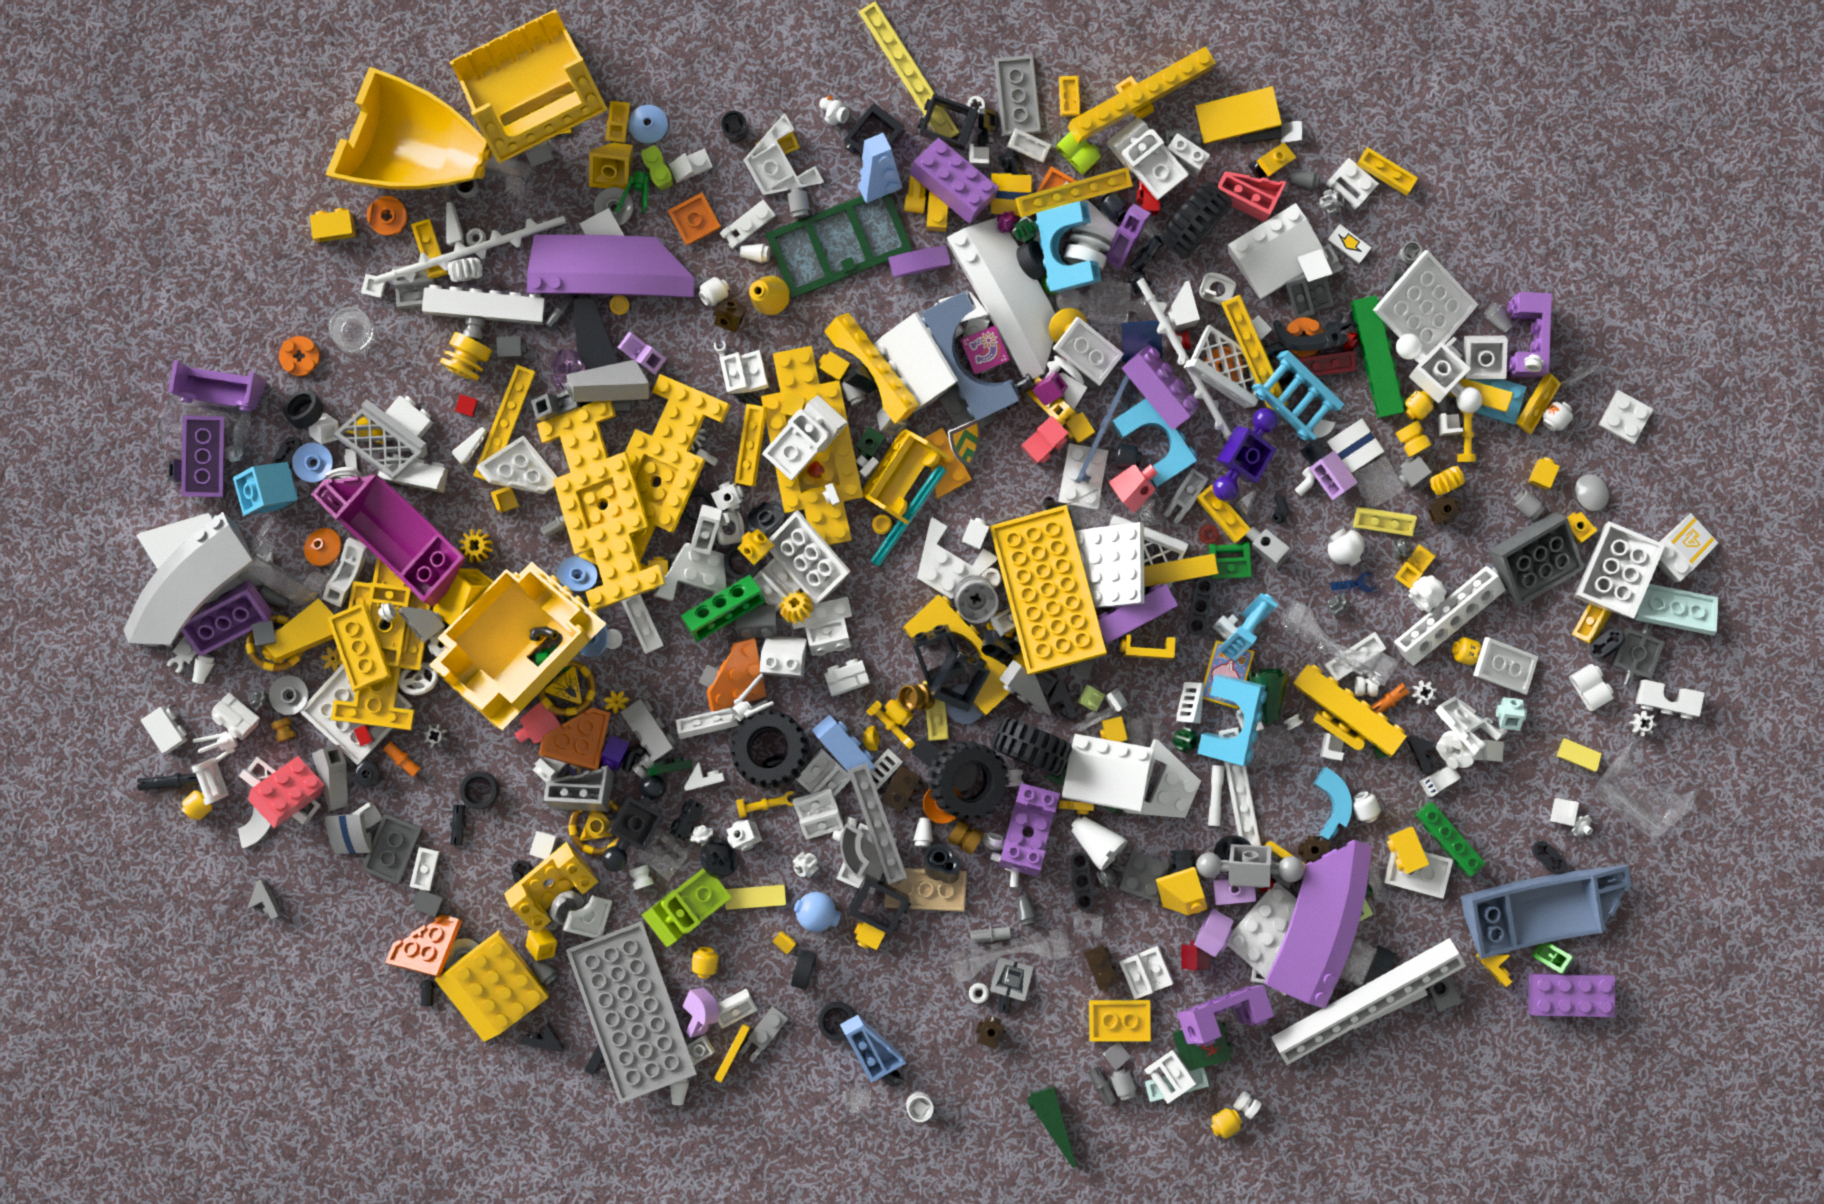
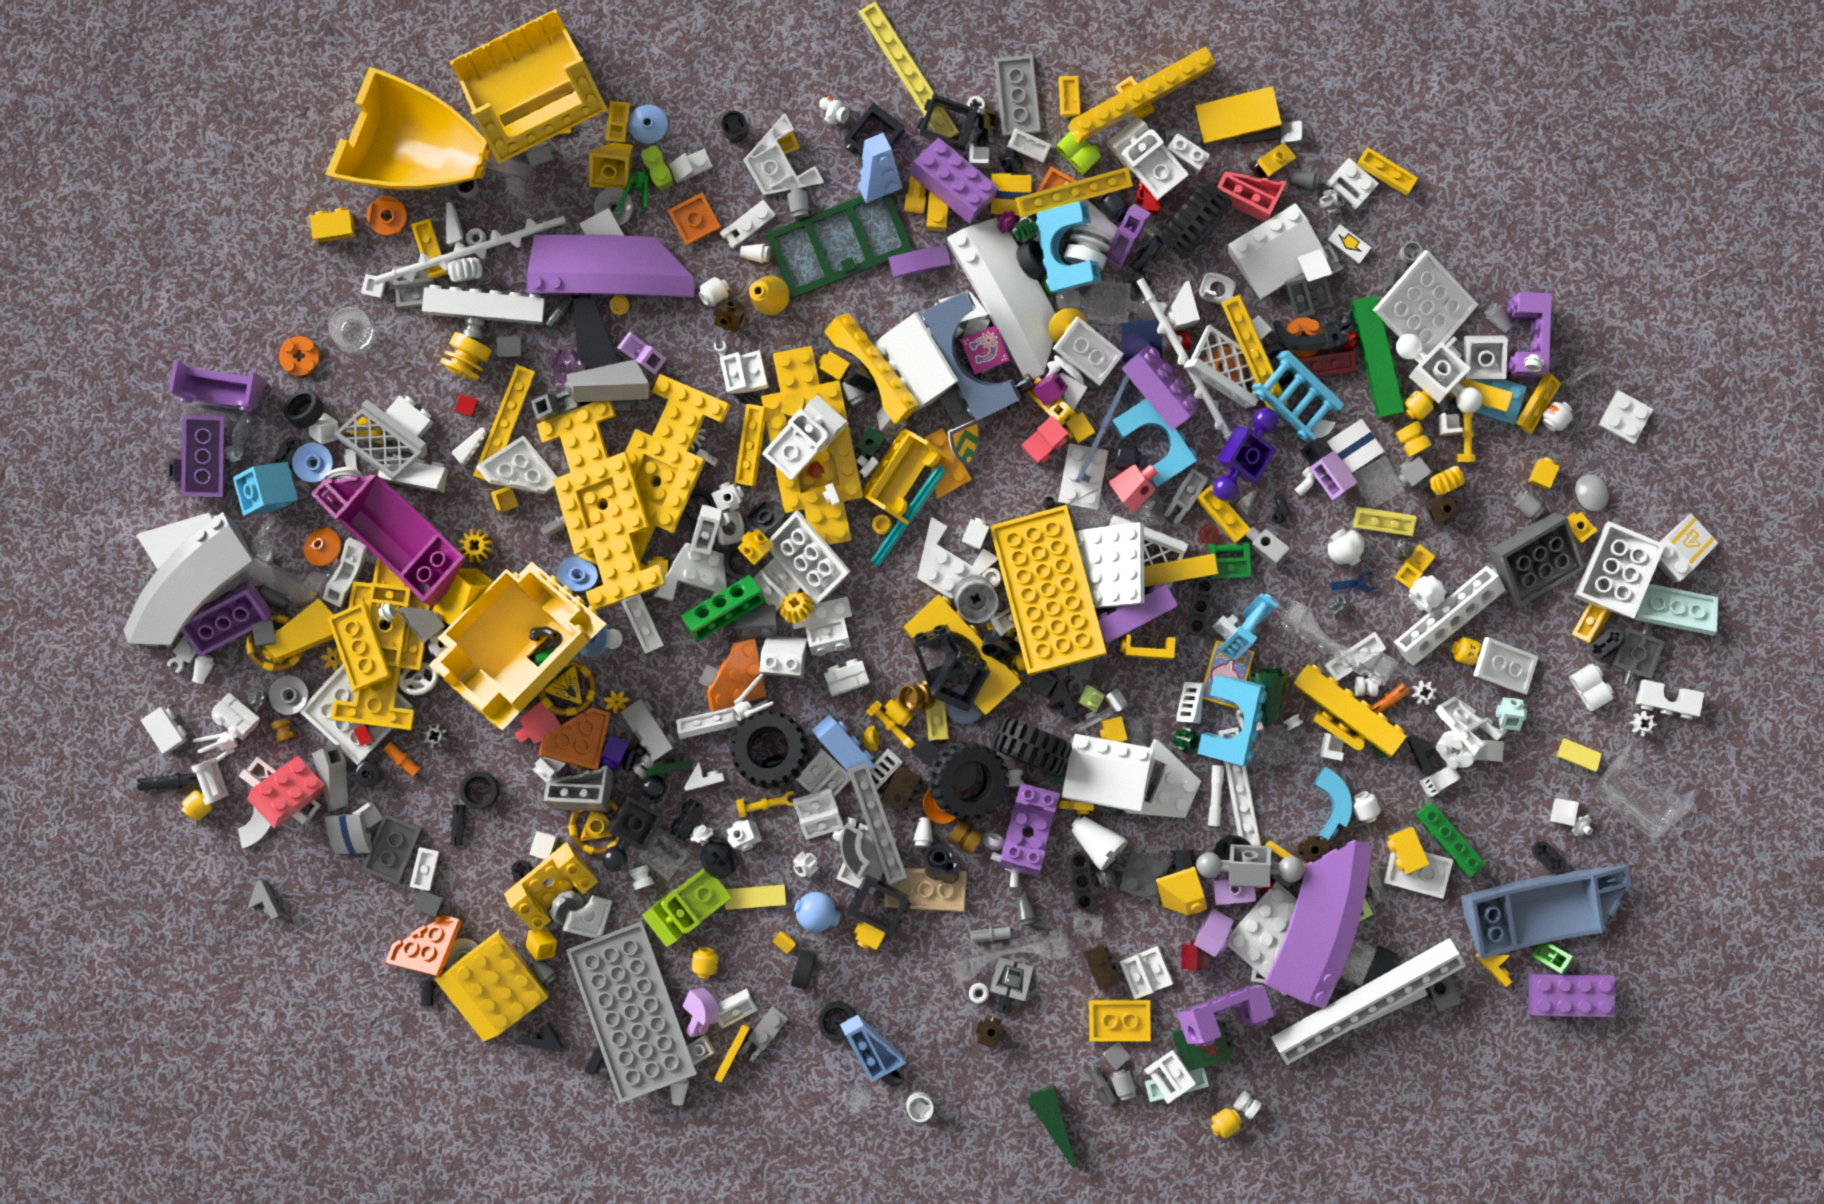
(1026, 686): light grey slope -> none

